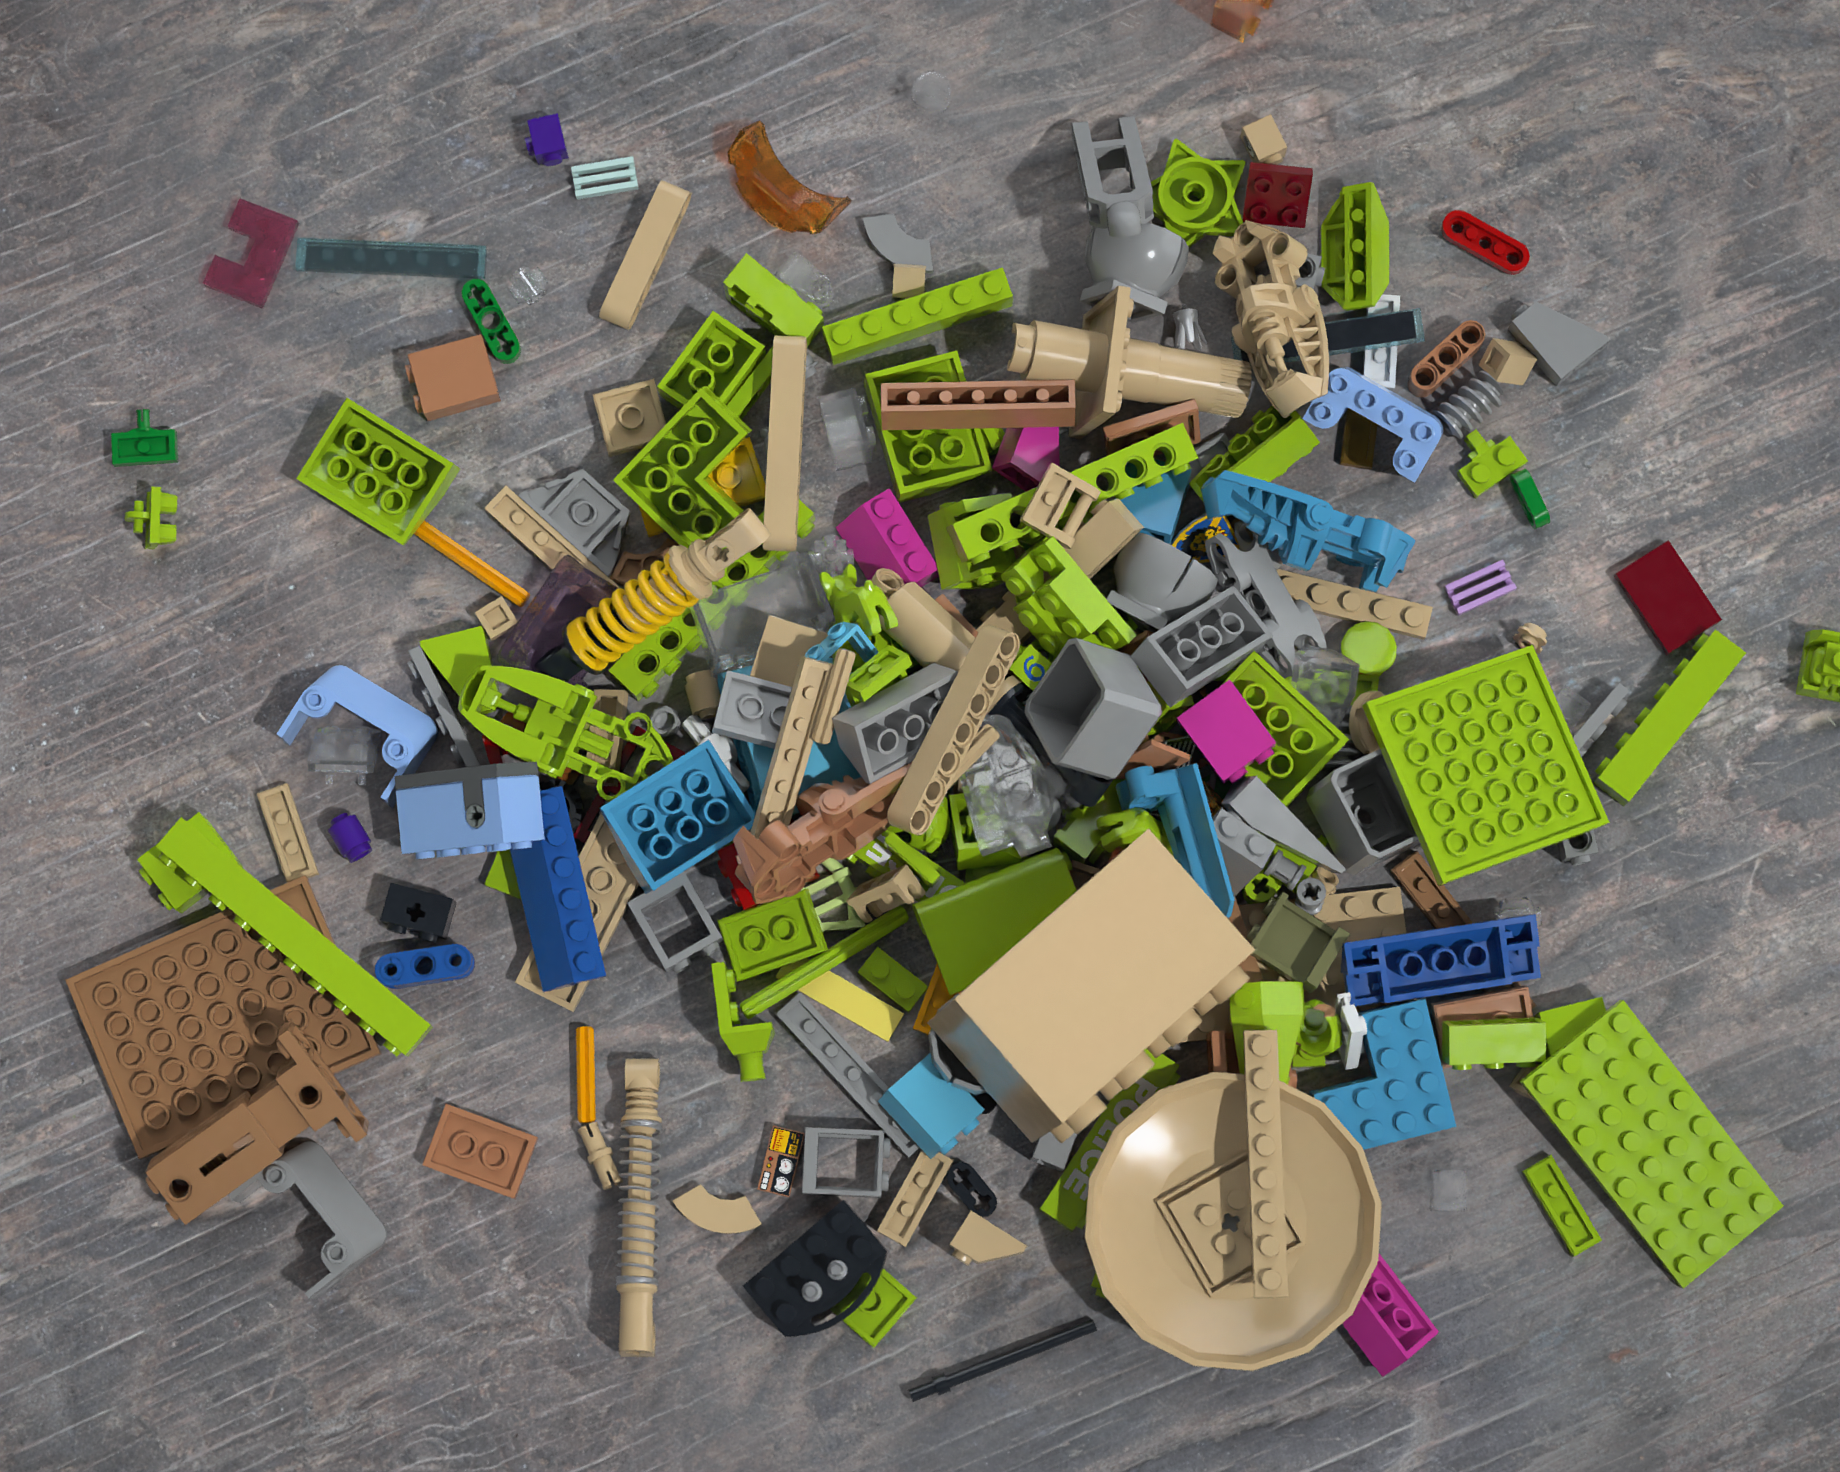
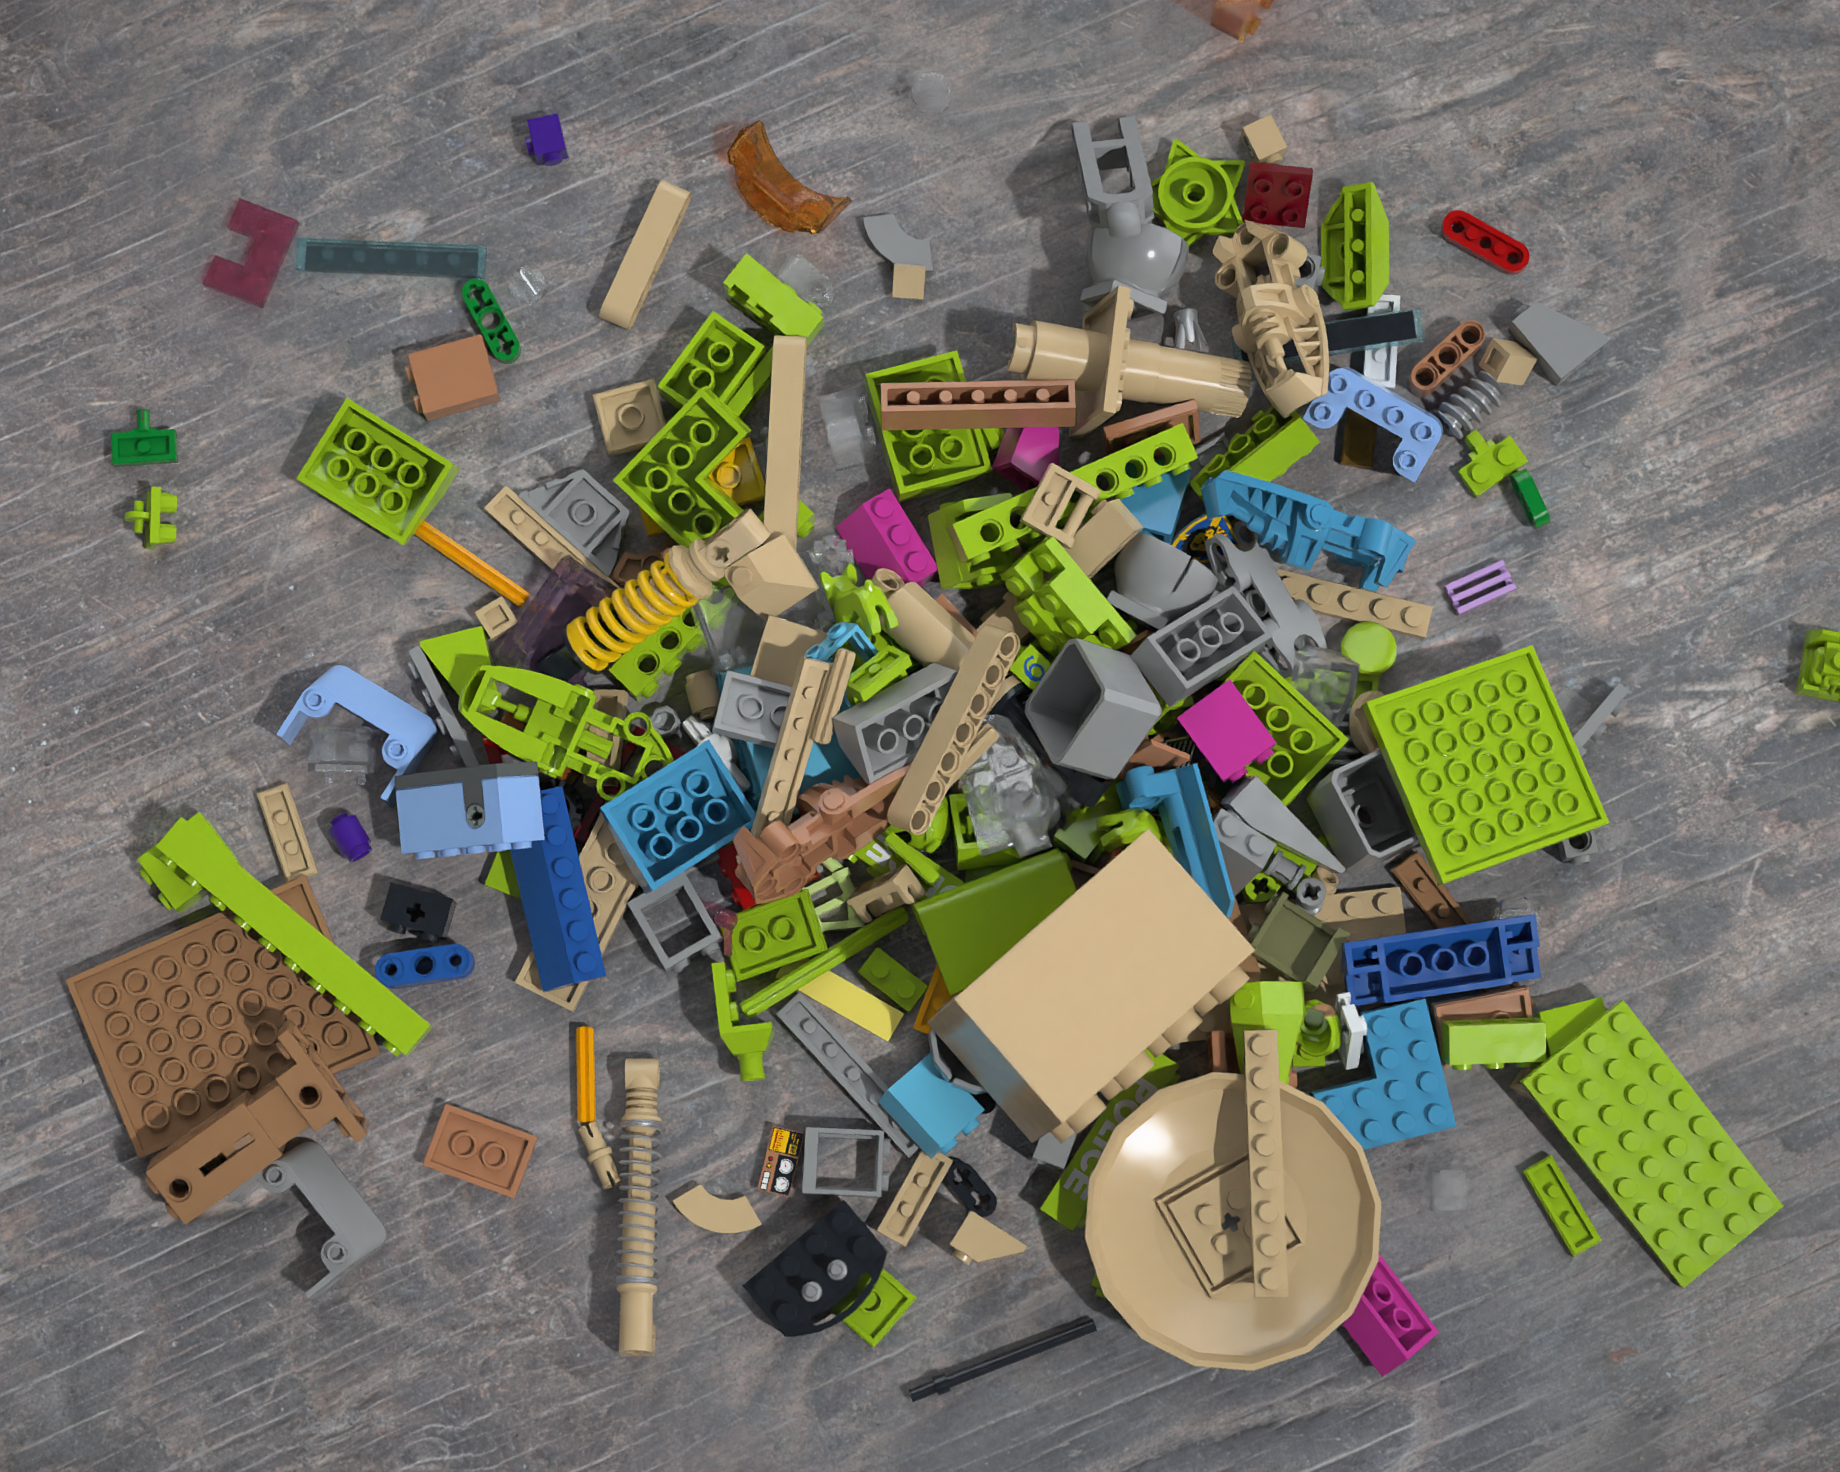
(604, 166): light aqua tile -> none
(728, 920): none -> clear pink hand
(771, 578): none -> tan slope
(917, 316): lime brick -> none
(1529, 635): tan plate -> none
(1667, 597): dark red tile -> none
(1669, 717): lime brick -> none

